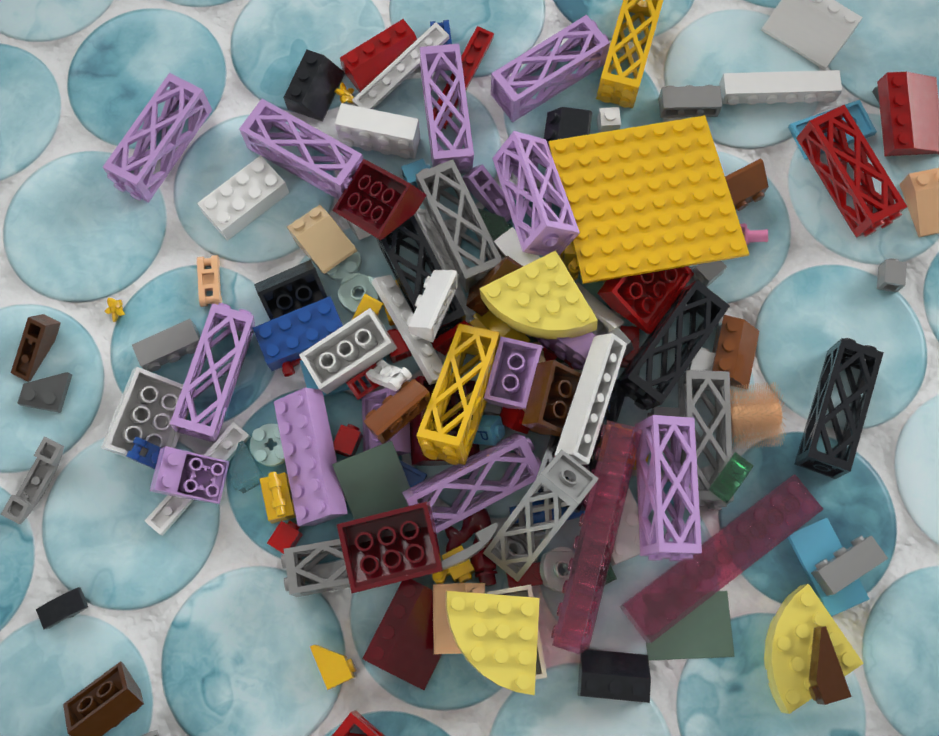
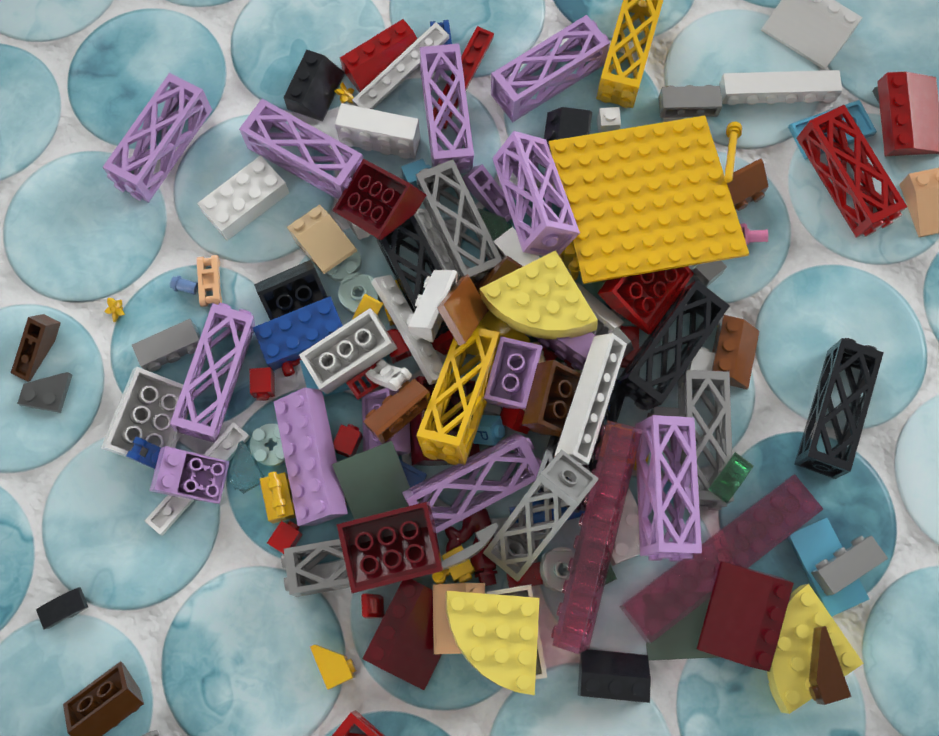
(36, 481): light grey slope -> none
(178, 283): none -> medium blue pin
(262, 383): none -> red brick
(372, 606): none -> red slope
(462, 309): none -> dark orange tile
(733, 132): none -> yellow piece
(745, 616): none -> dark red slope
(756, 415): light nougat piece -> none
(891, 275): light grey brick -> none

